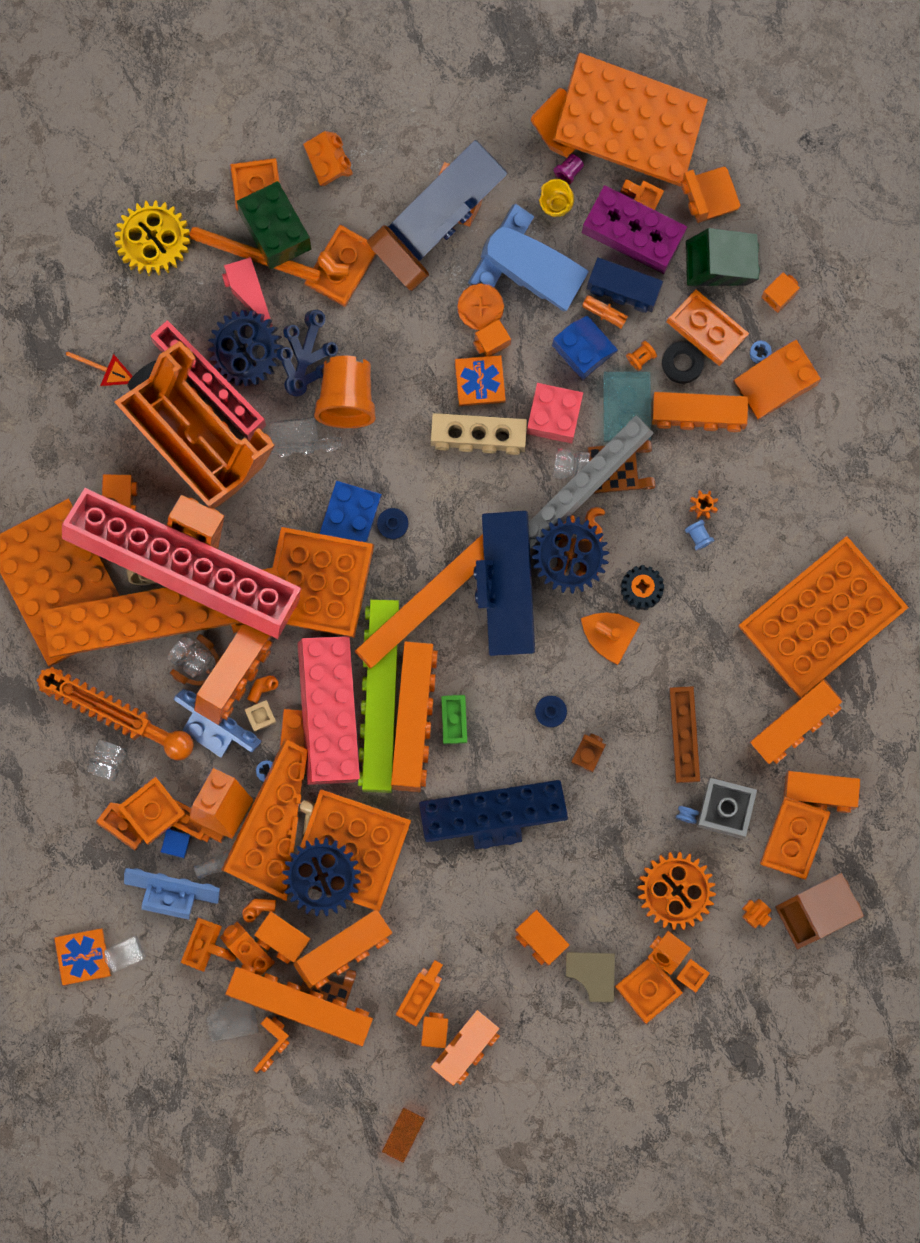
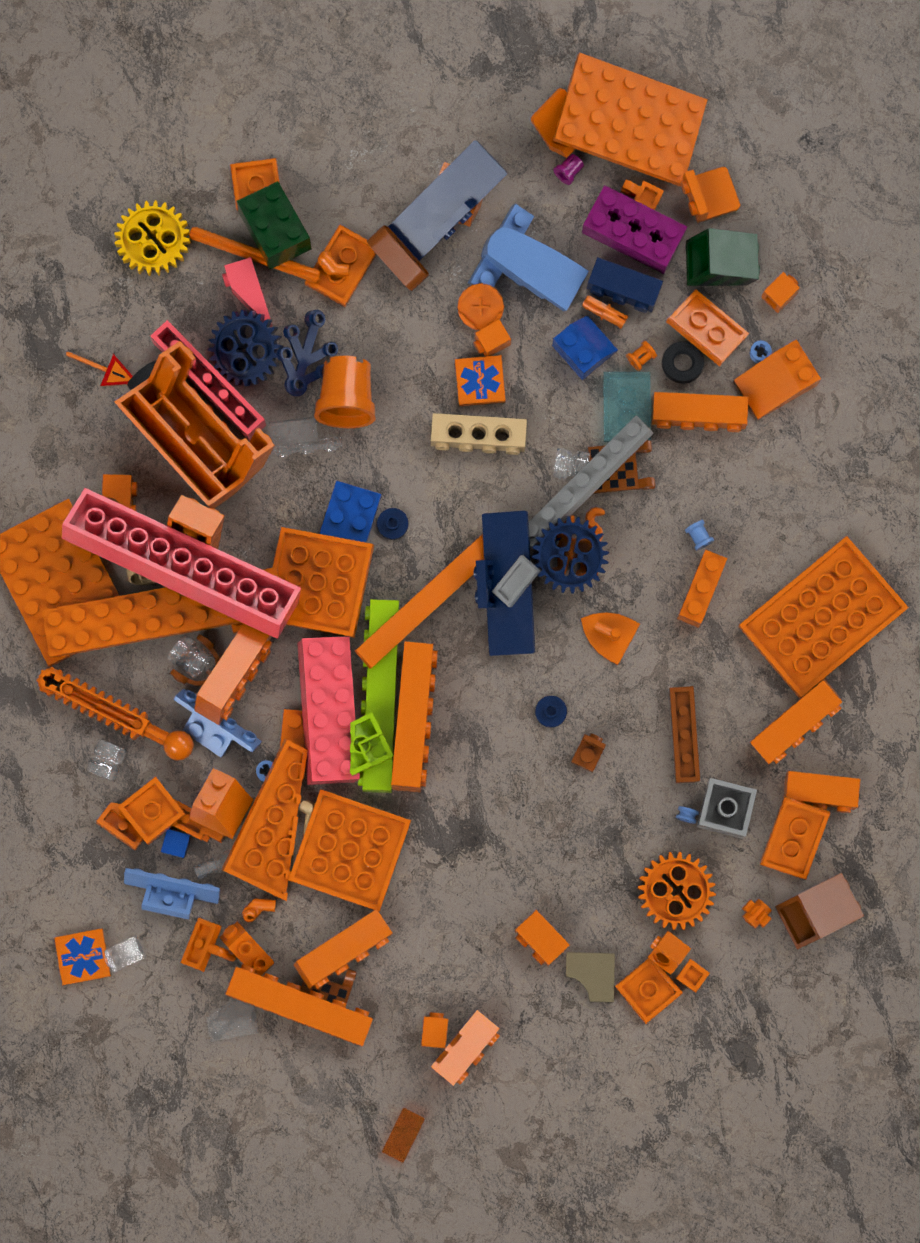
(260, 686): orange arm -> none
(260, 716): tan plate -> none
(275, 1027): orange bracket -> none
(282, 937): orange brick -> none
(328, 157): orange bracket -> none
(342, 868): dark blue gear -> none
(367, 744): none -> lime slope
(420, 994): orange hinge -> none
(454, 719): bright green plate -> none
(493, 815): dark blue bracket -> none
(516, 581): none -> light grey tile
(554, 413): coral brick -> none
(556, 198): yellow hair -> none
(642, 596): black wheel -> none
(697, 503): orange gear -> none
(702, 588): none -> orange brick

